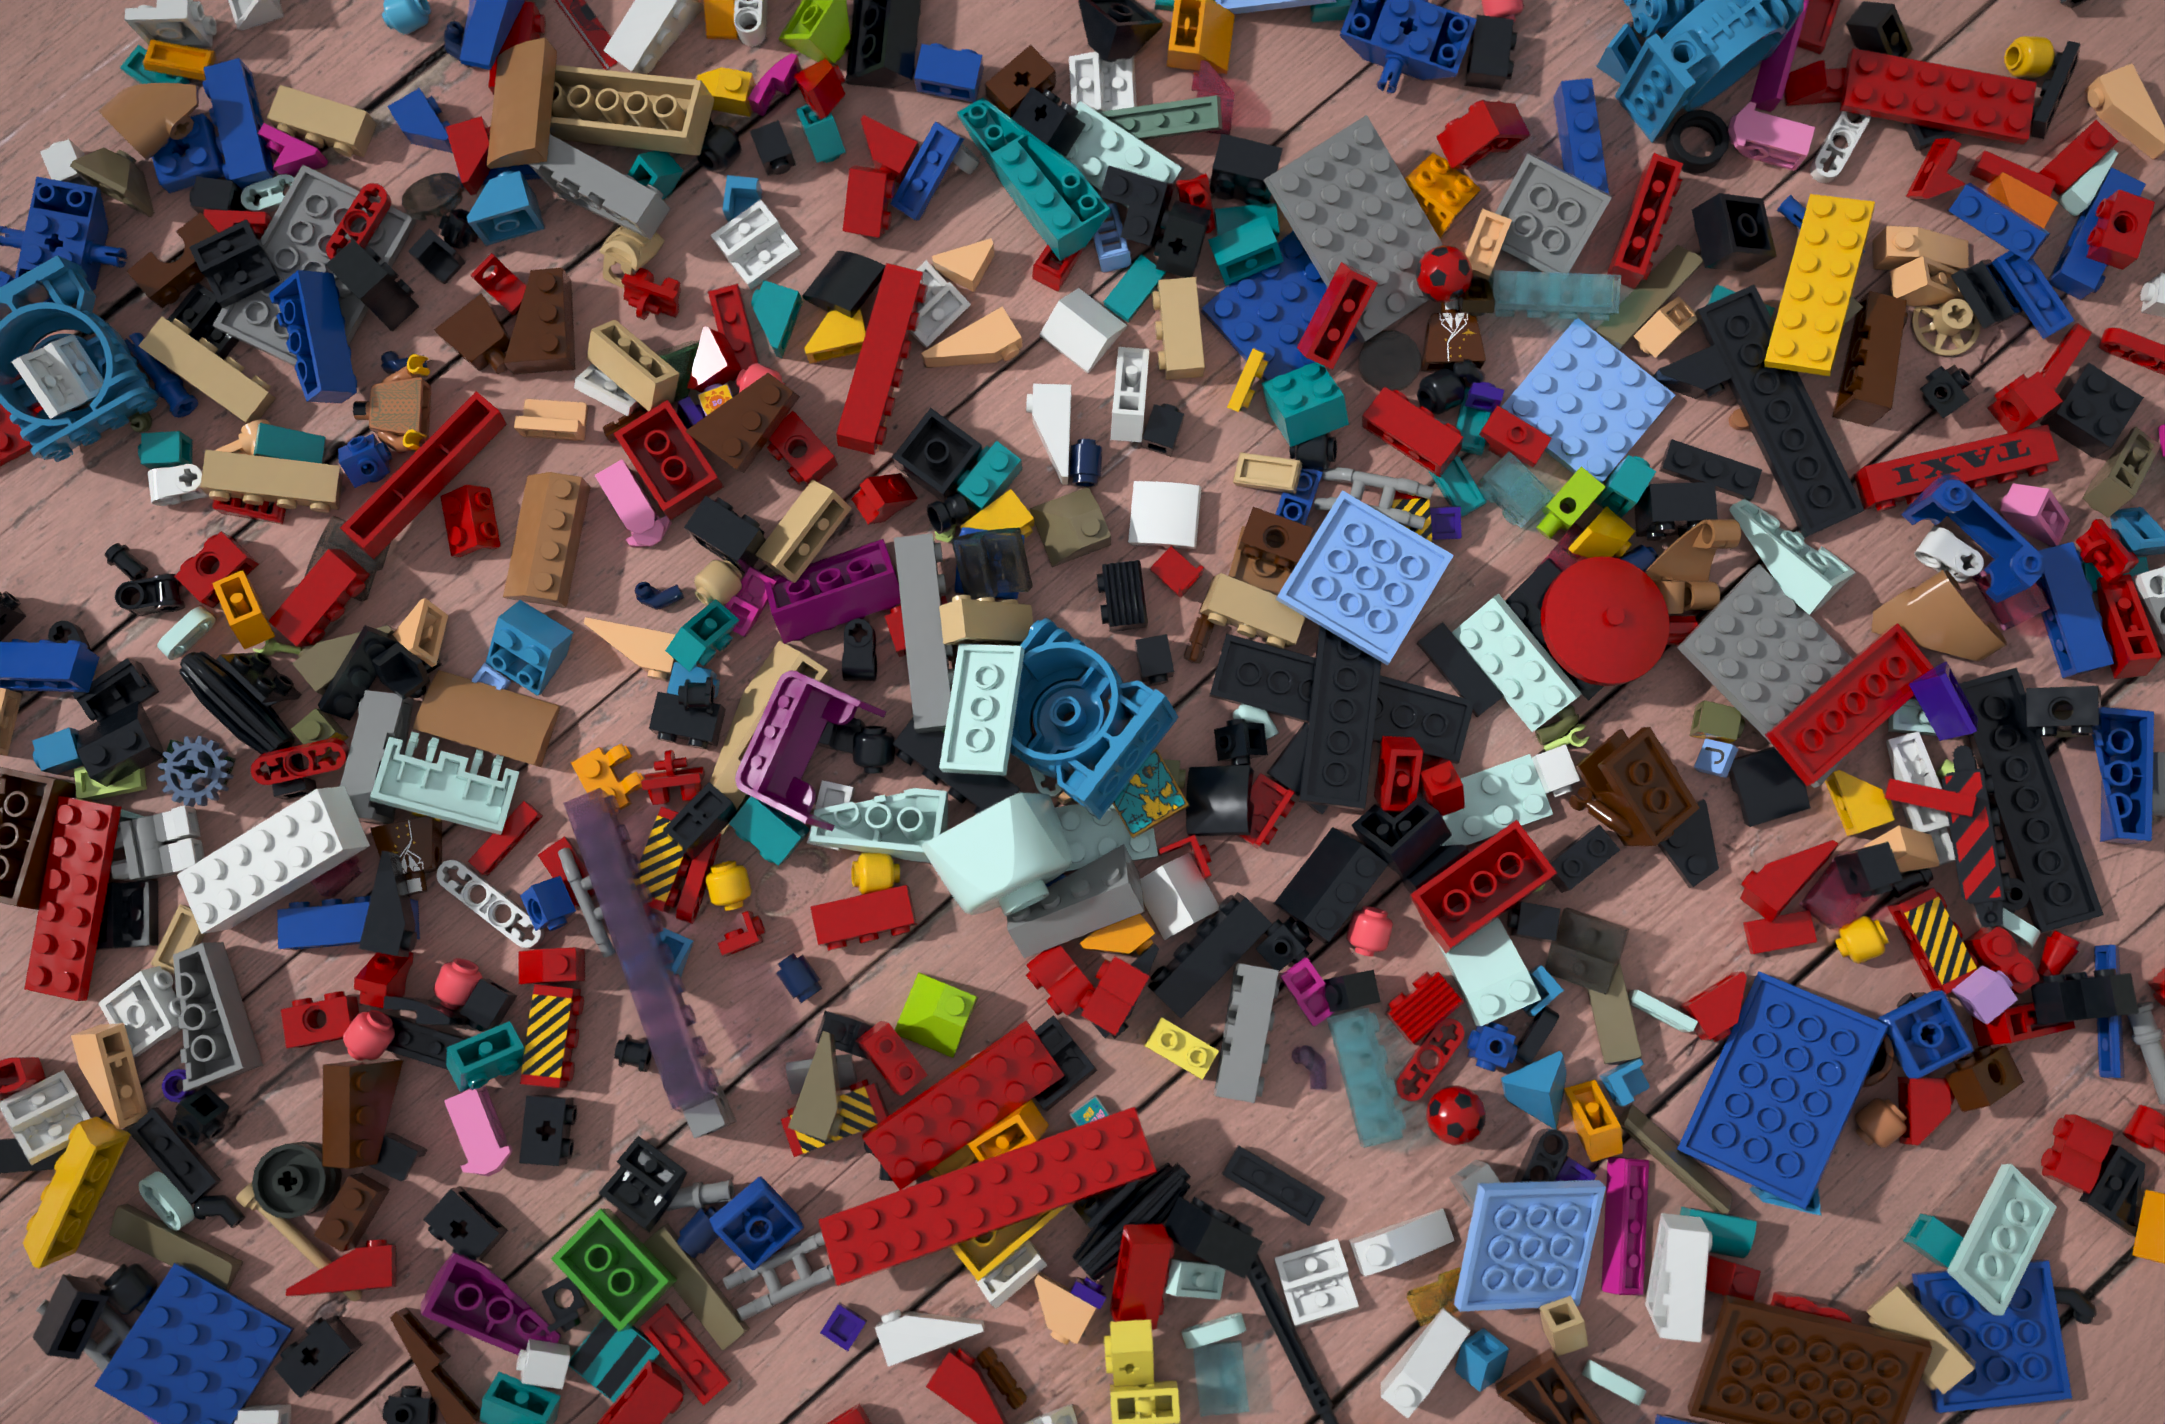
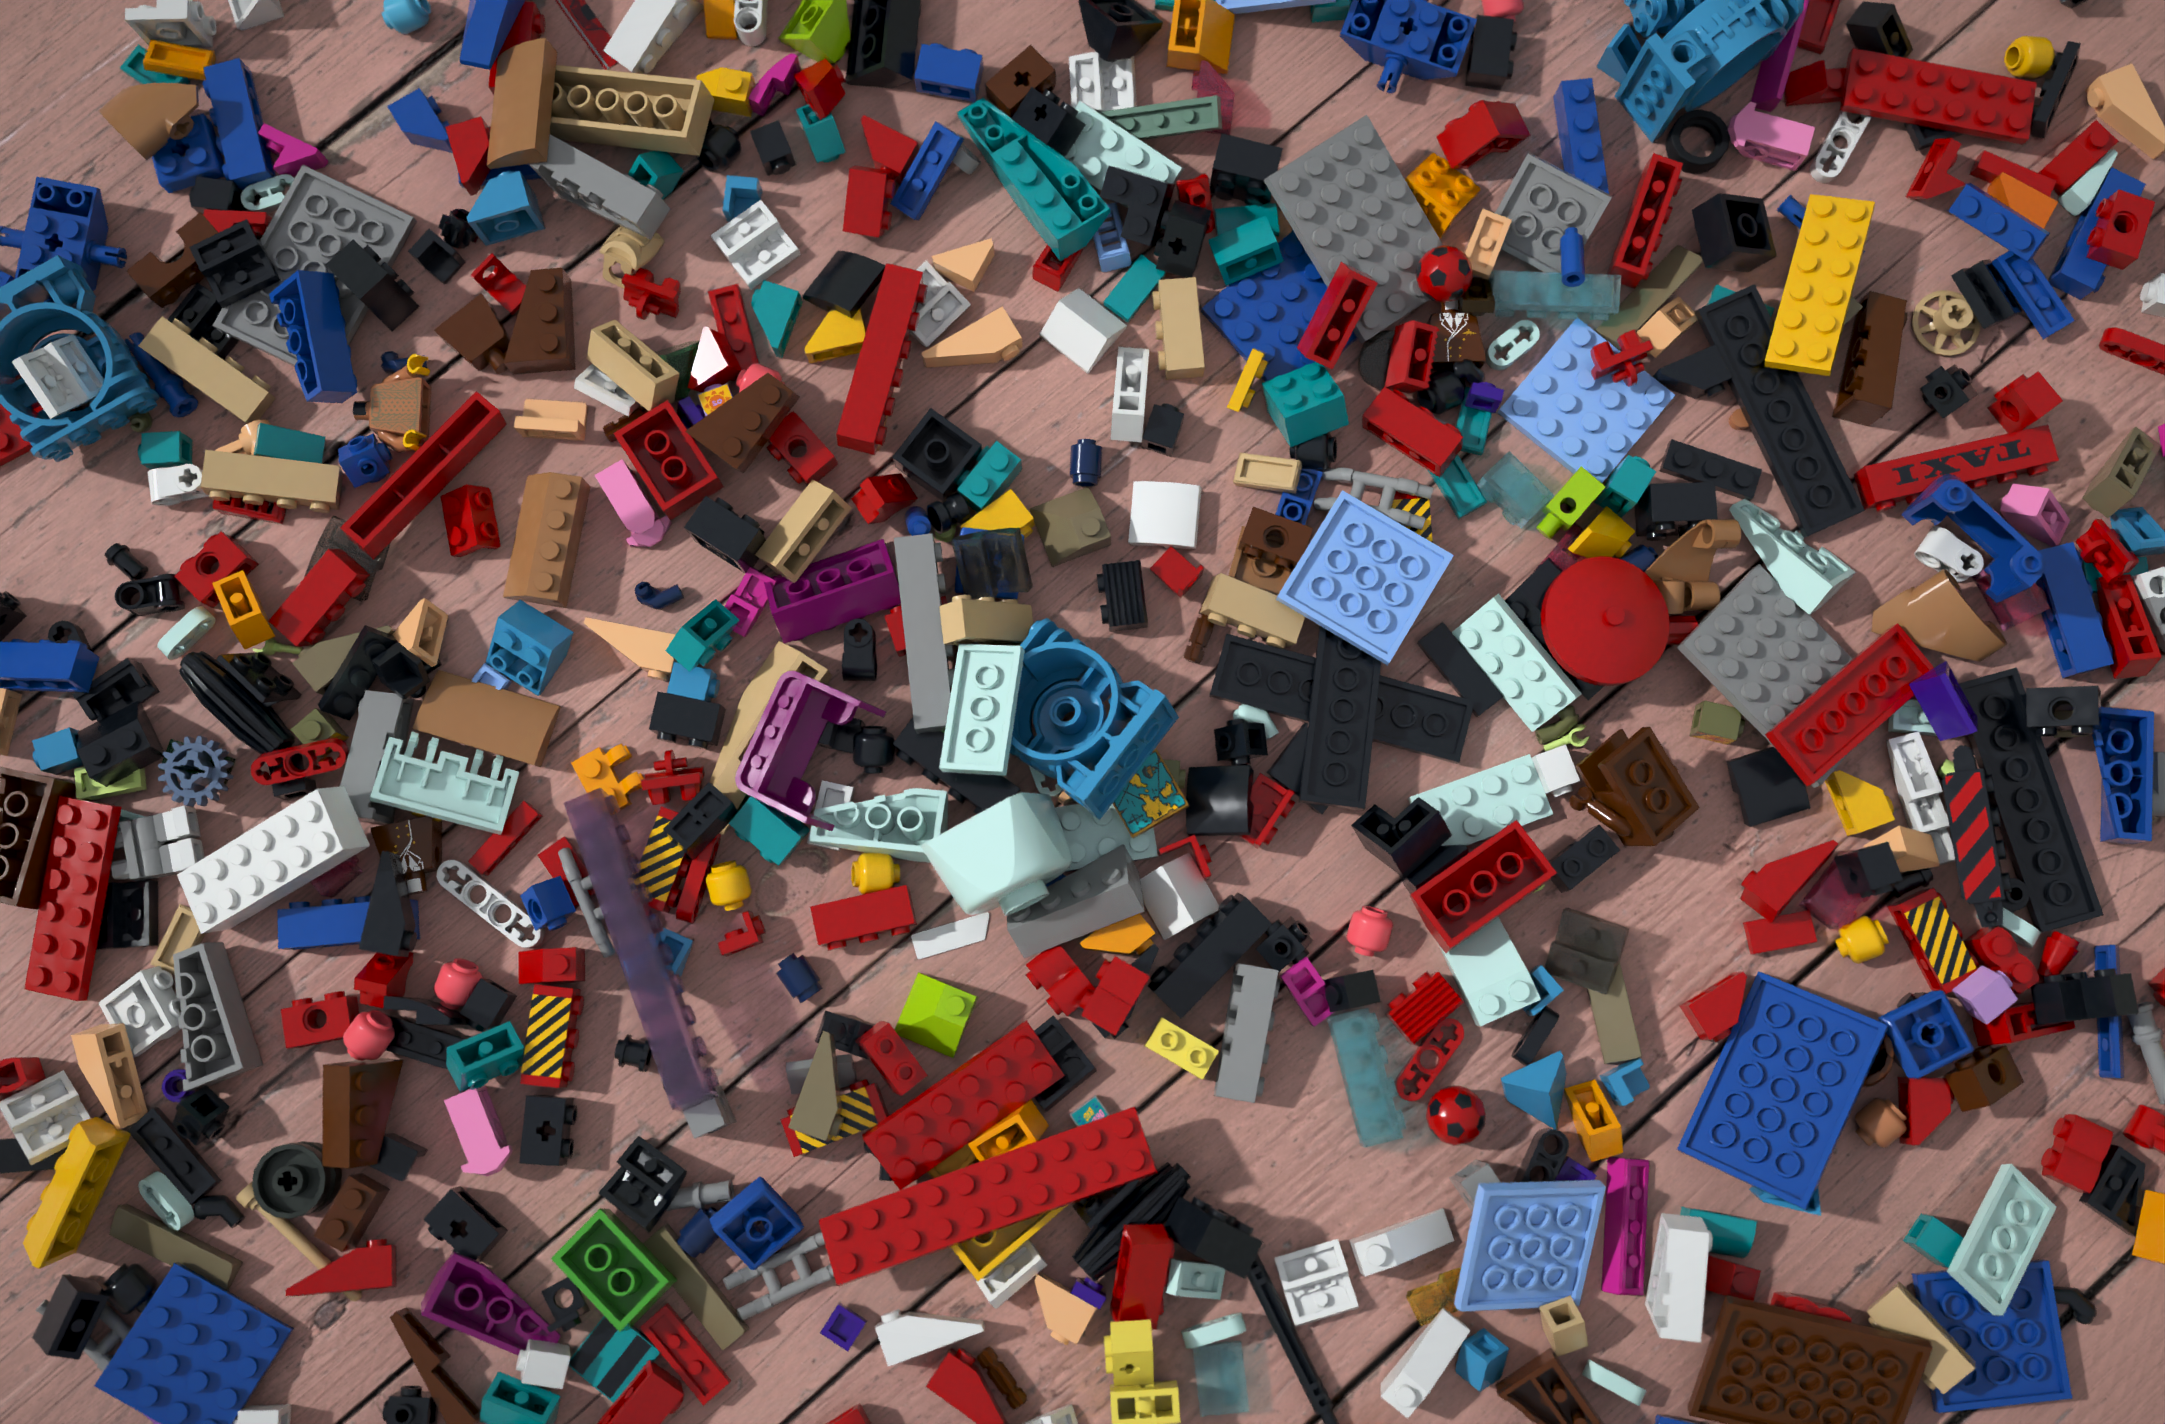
(58, 162): white brick -> none
(116, 177): dark tan slope -> none
(322, 121): tan brick -> none
(335, 1346): black brick -> none
(361, 201): red beam -> none
(433, 195): clear smoke tile -> none
(453, 39): dark blue arm -> none
(697, 695): black brick -> none
(718, 581): tan head -> none
(917, 521): none -> blue cylinder
(950, 936): none -> white sticker
(1051, 417): white slope -> none
(1154, 659): black brick -> none
(1273, 1185): black plate -> none
(1314, 1063): clear purple arm -> none
(1330, 884): black slope -> none
(1398, 772): red brick -> none
(1411, 357): none -> red brick
(1441, 786): red slope -> none
(1446, 522): dark purple plate -> none
(1479, 1046): blue brick -> none
(1509, 433): red brick -> none
(1516, 350): none -> light aqua beam
(1534, 921): black brick -> none
(1572, 258): none -> blue cylinder
(1632, 351): none -> red hips
(1661, 1011): light aqua tile -> none
(1678, 1163): dark tan slope -> none
(1692, 847): black wing -> none
(1716, 758): light blue tile -> none
(1901, 245): light nougat slope -> none
(1924, 283): light nougat slope -> none
(1930, 797): red piece -> none
(2065, 354): red beam -> none
(2092, 410): black brick -> none

